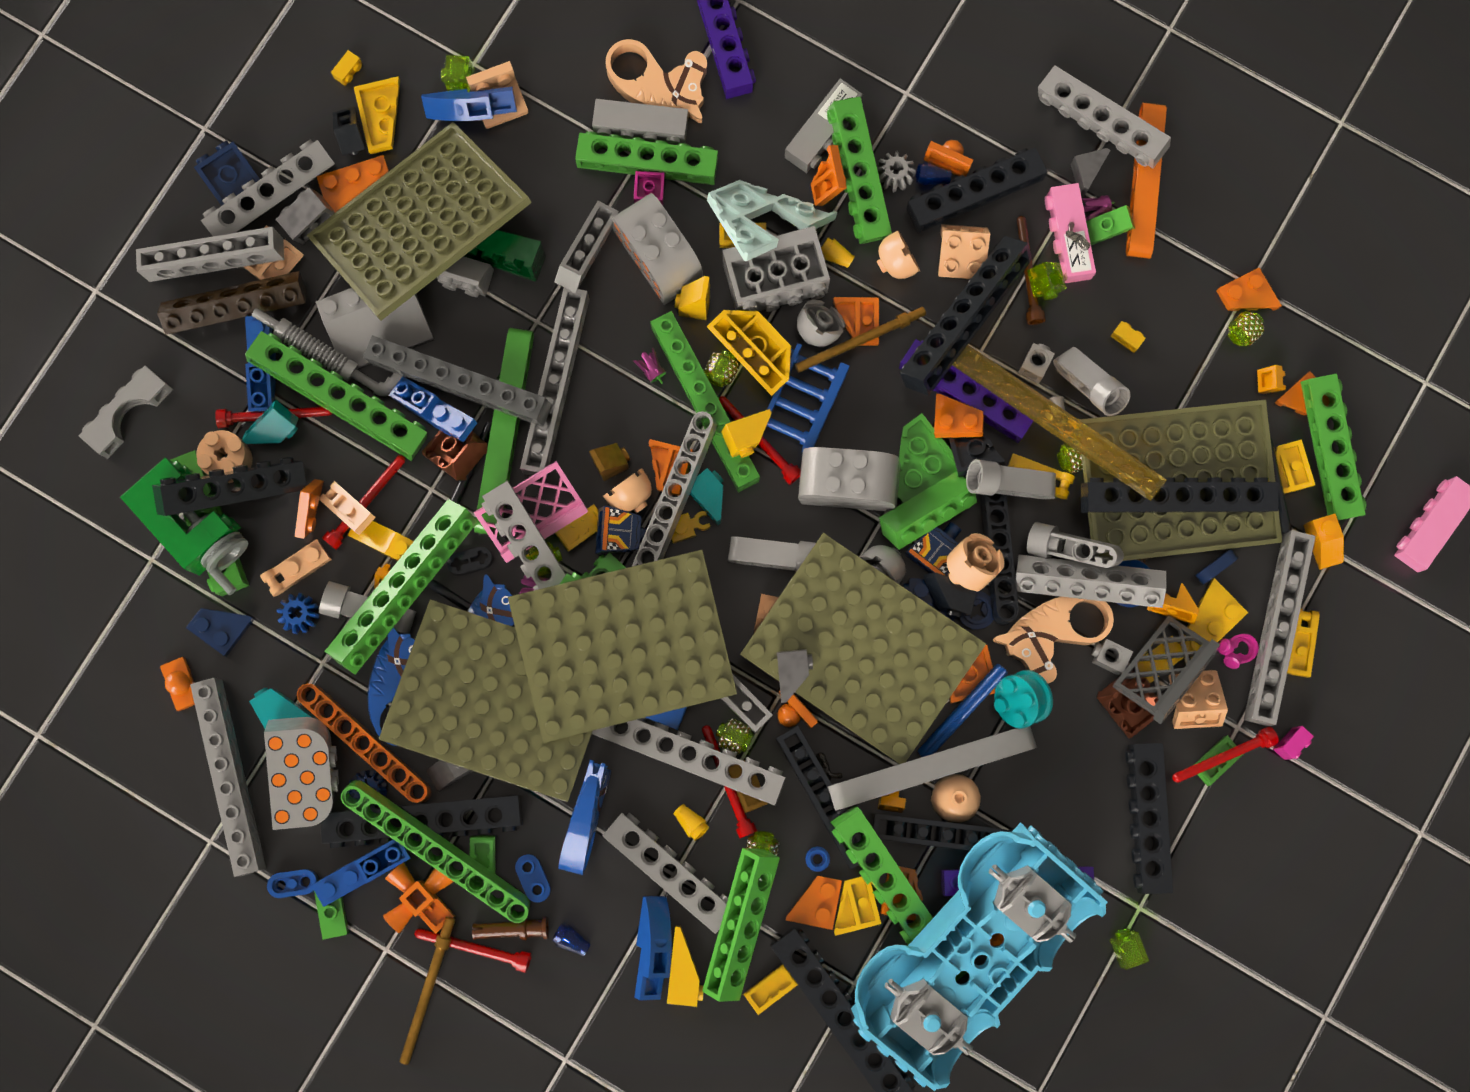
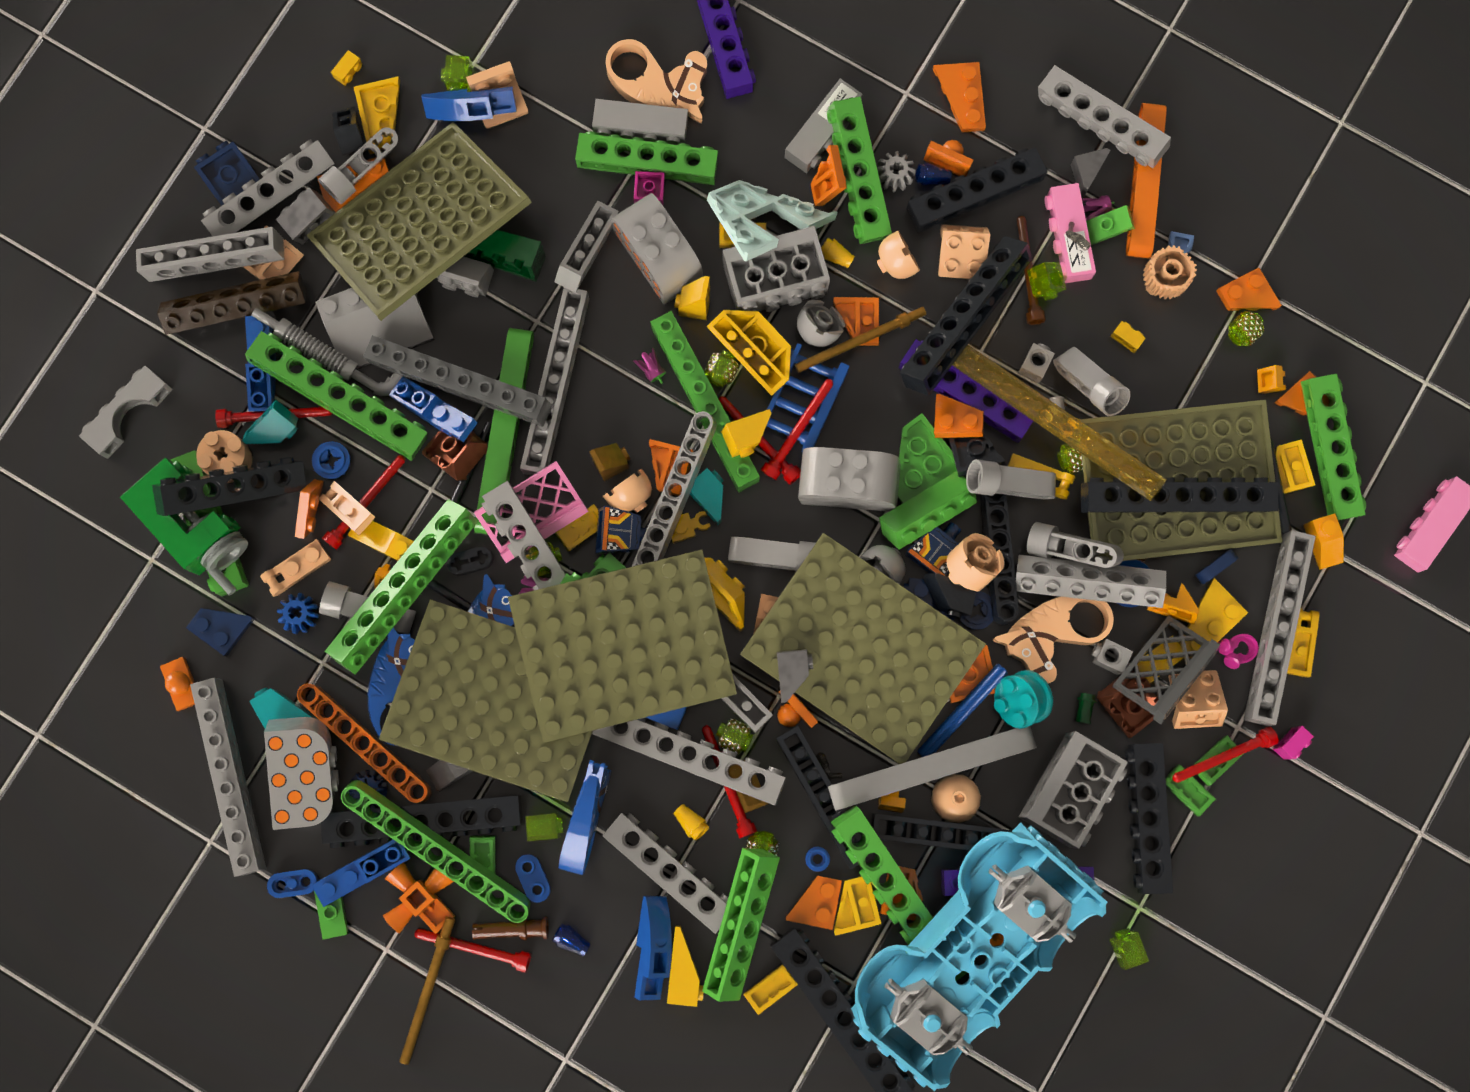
(322, 455): none -> blue gear
(341, 181): none -> light grey beam
(543, 827): none -> clear neon green brick
(727, 593): none -> yellow wedge
(773, 467): none -> red piece
(964, 92): none -> orange wing
(1057, 786): none -> light grey brick
(1085, 708): none -> dark green pin
(1163, 283): none -> light nougat brick
(1185, 241): none -> medium blue tile
(1190, 792): none -> bright green plate

